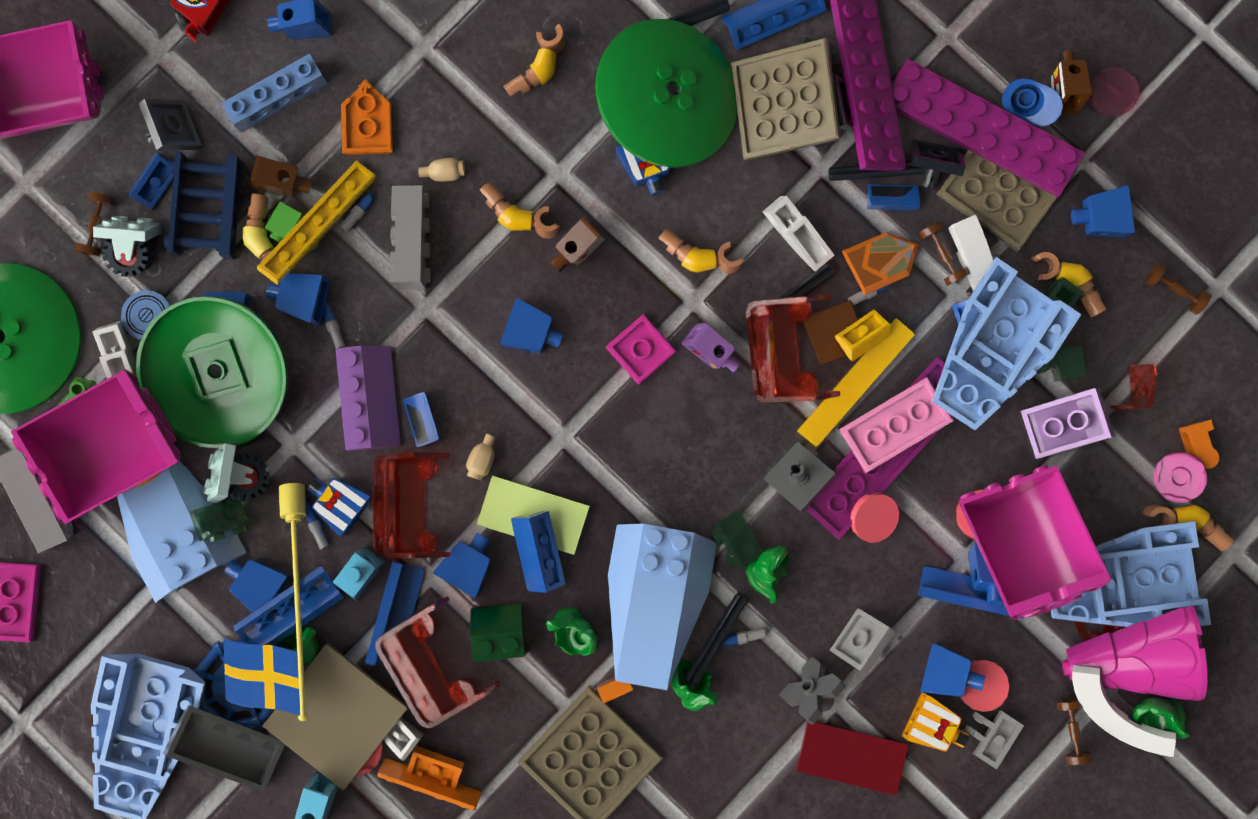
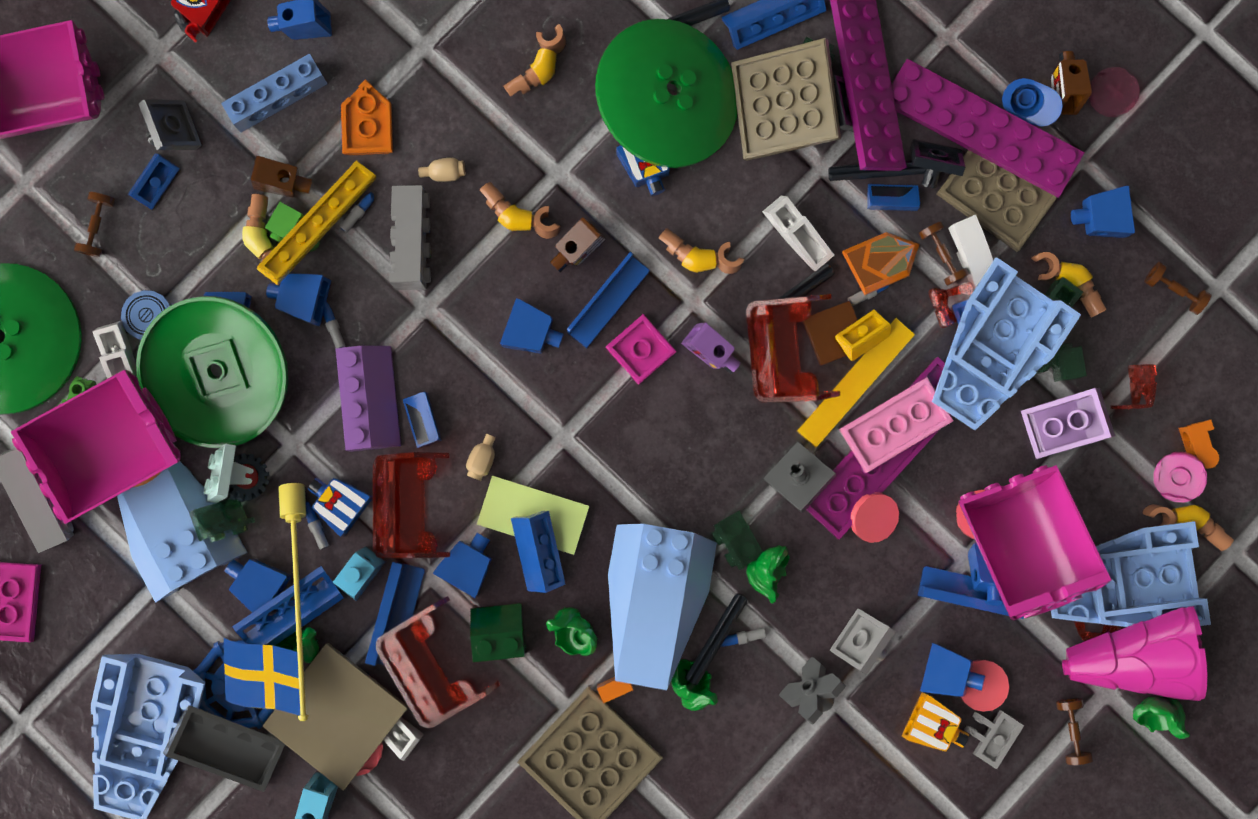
(127, 243): plate -> none
(226, 219): dark blue fence -> none
(432, 775): orange bracket -> none
(607, 300): none -> blue panel
(852, 757): dark red tile -> none
(939, 300): none -> clear red piece
(1114, 721): white tile -> none

